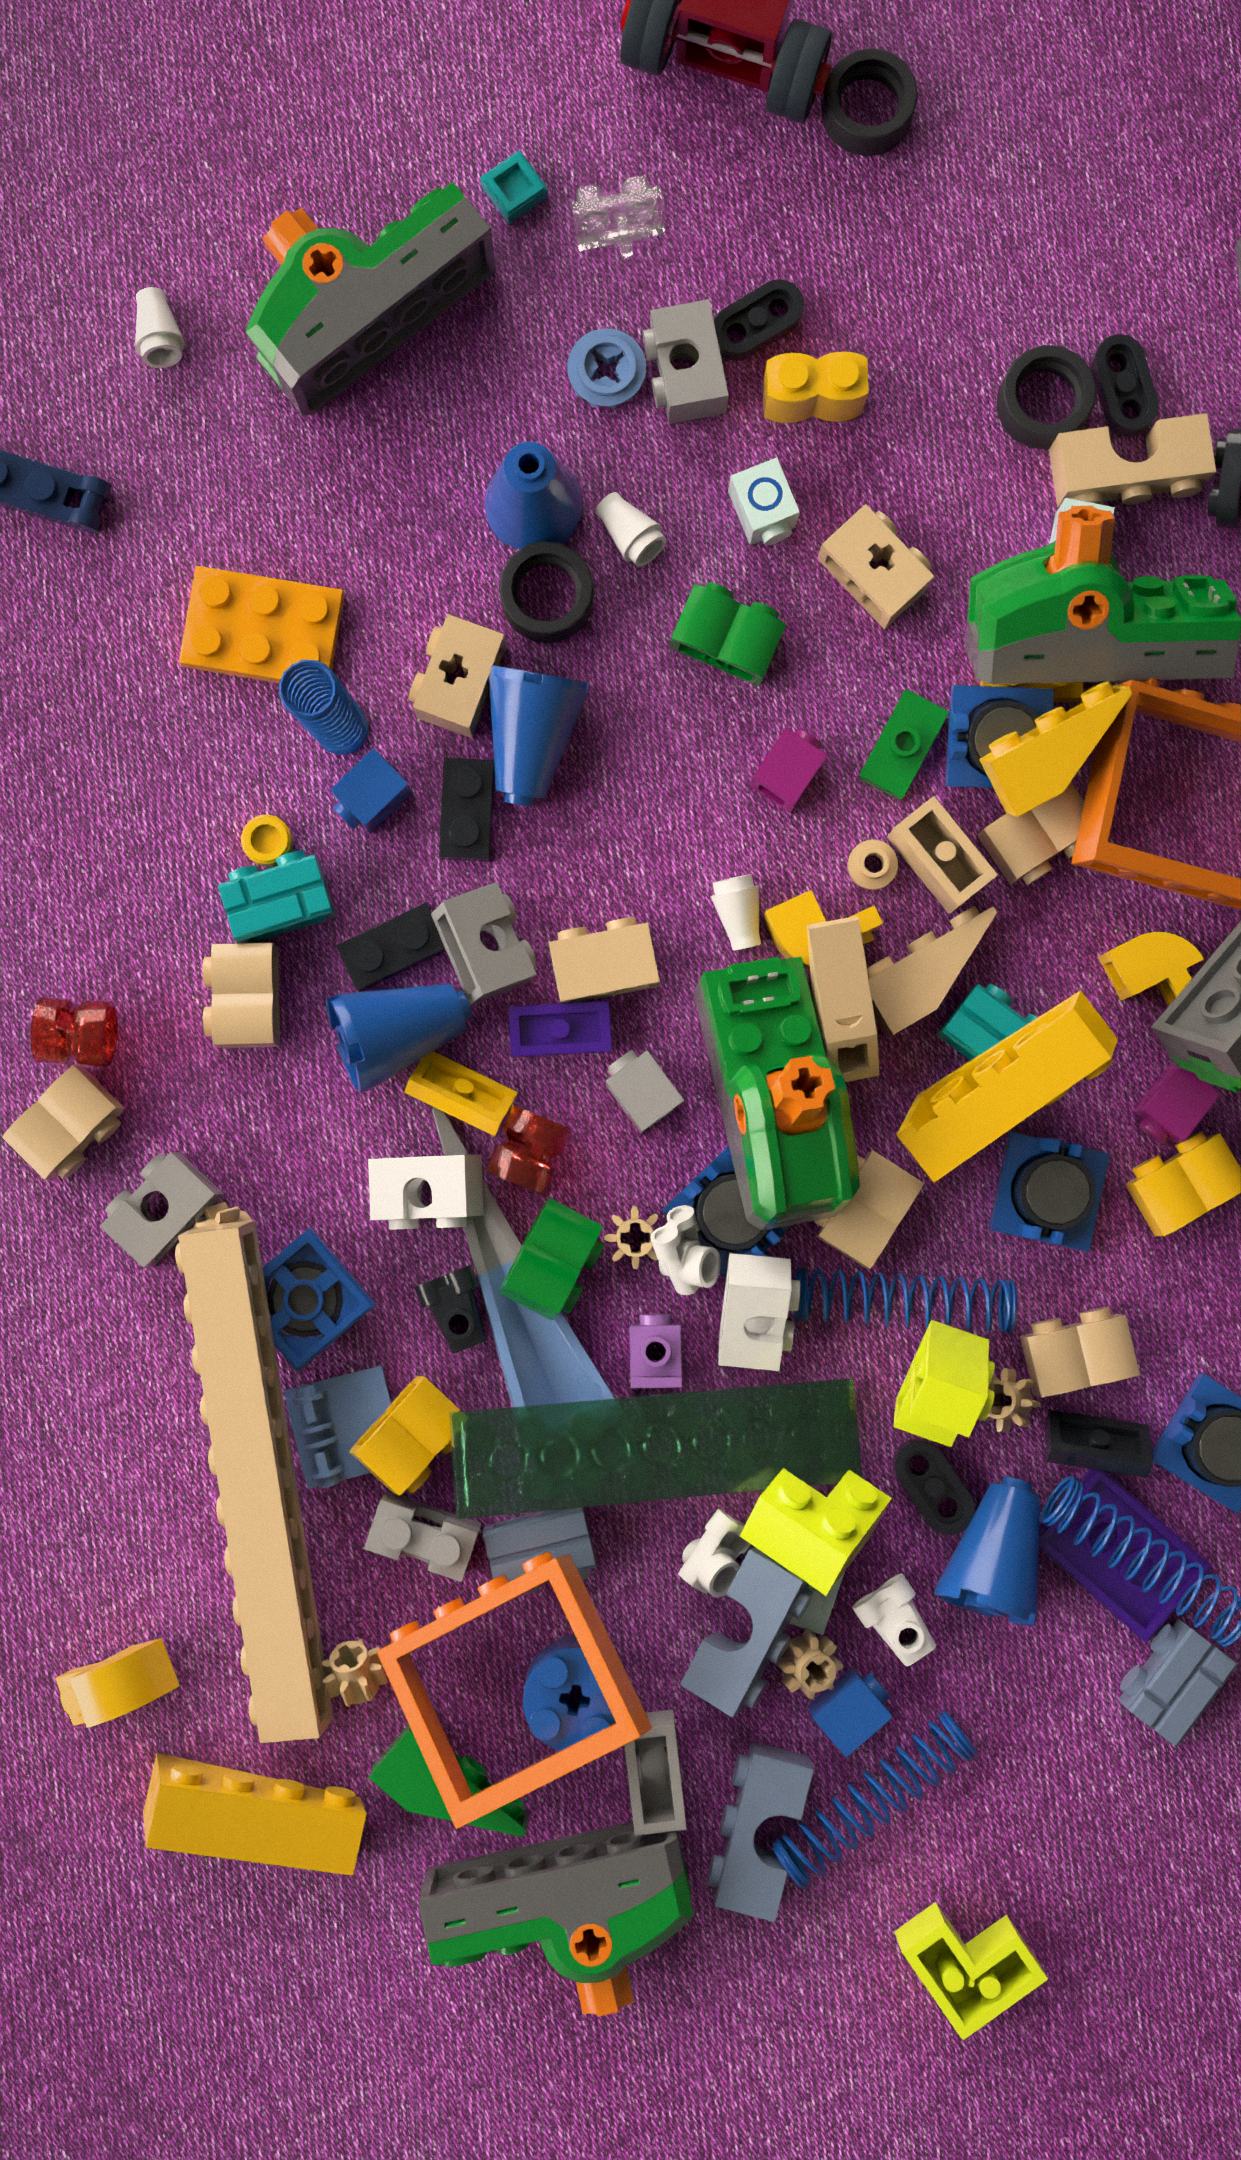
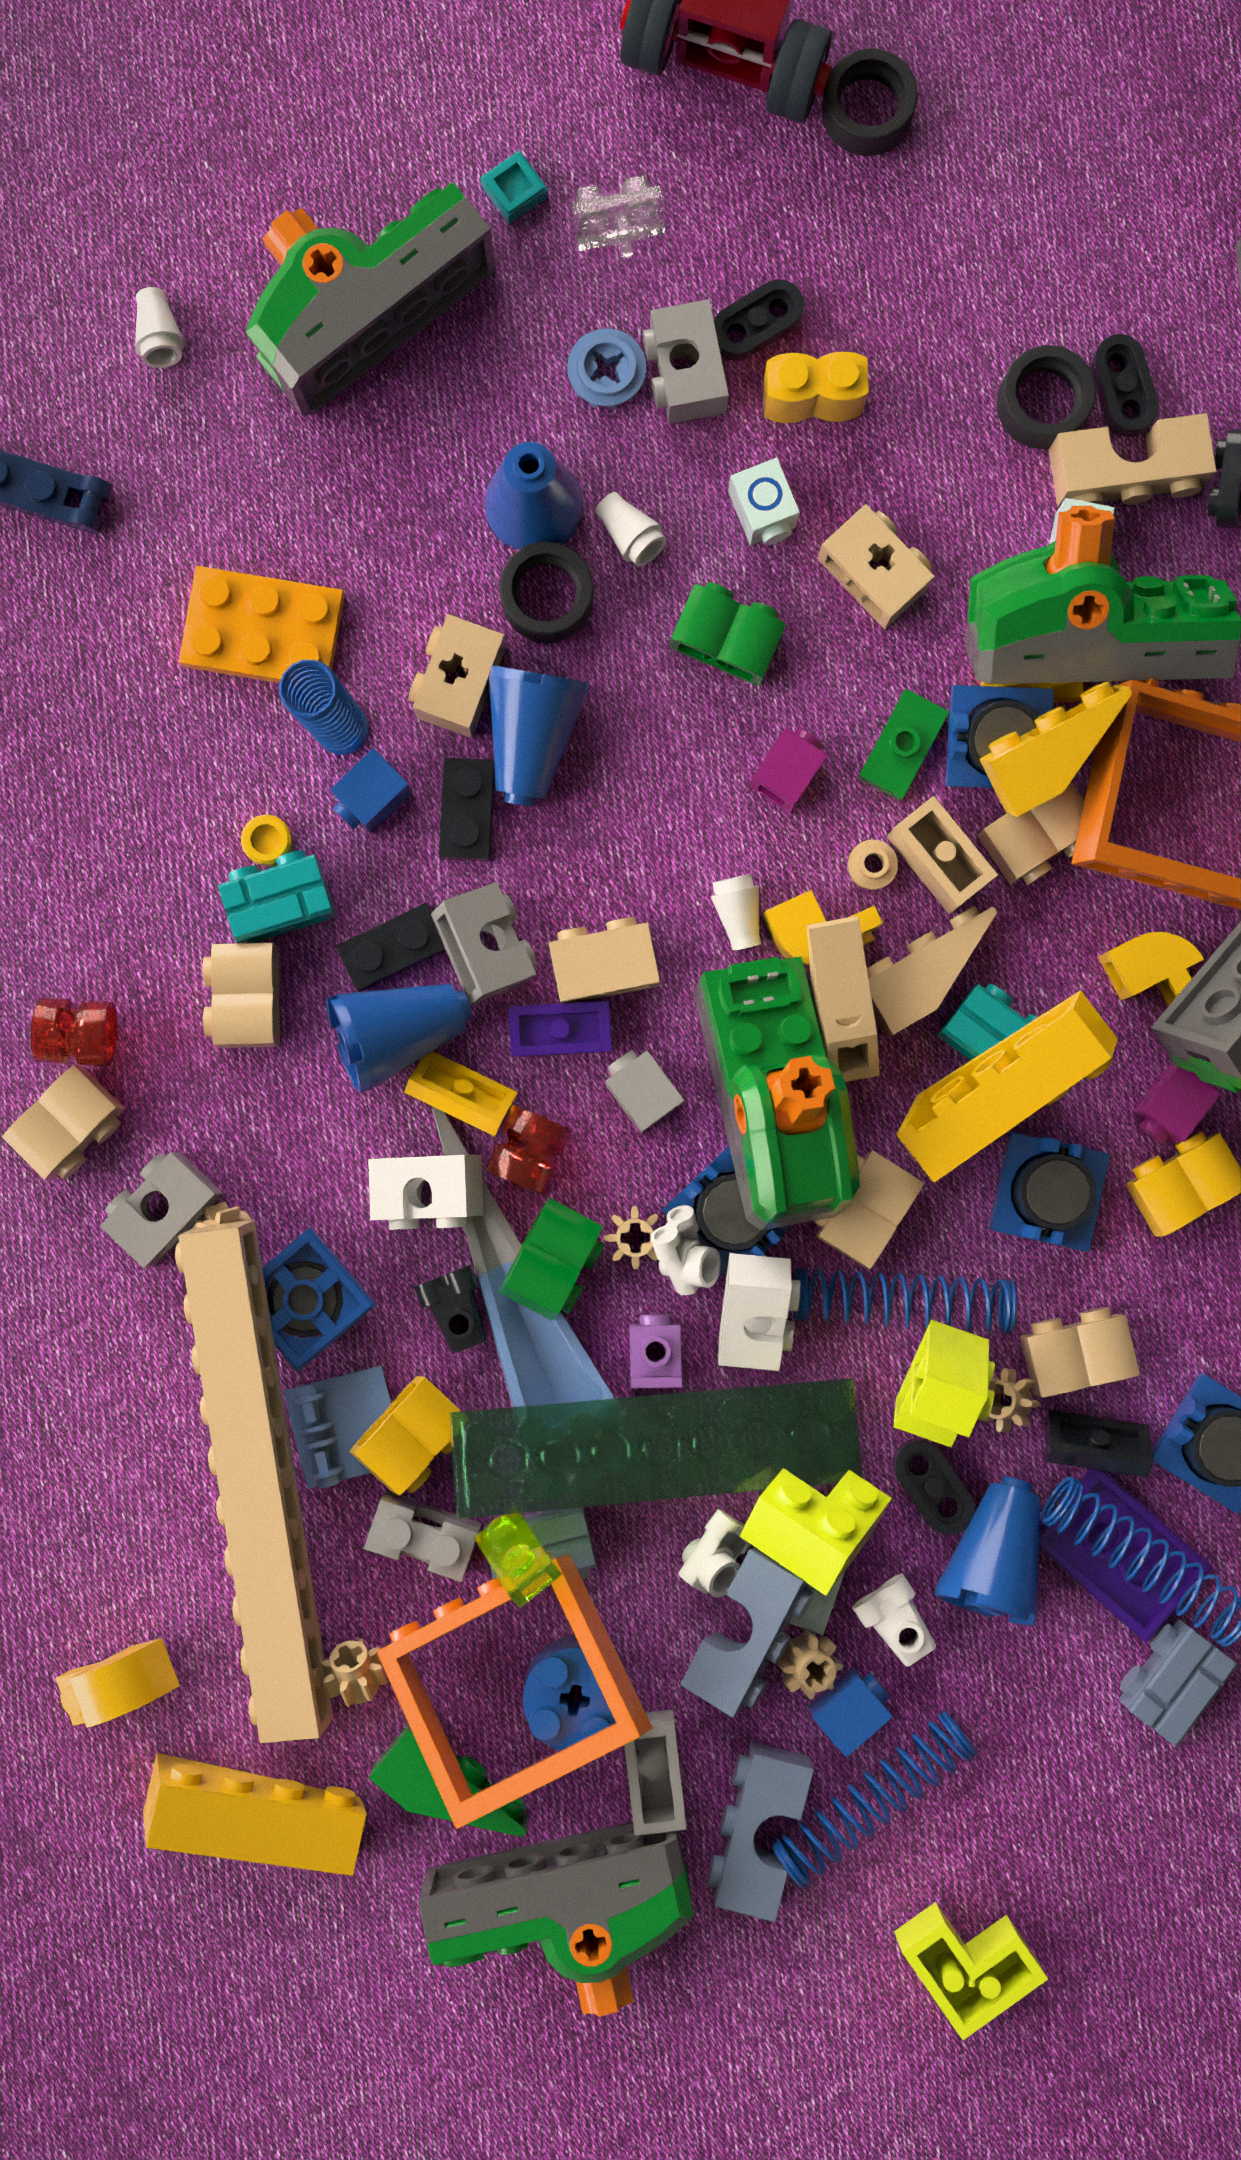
(517, 1557): none -> clear neon green plate

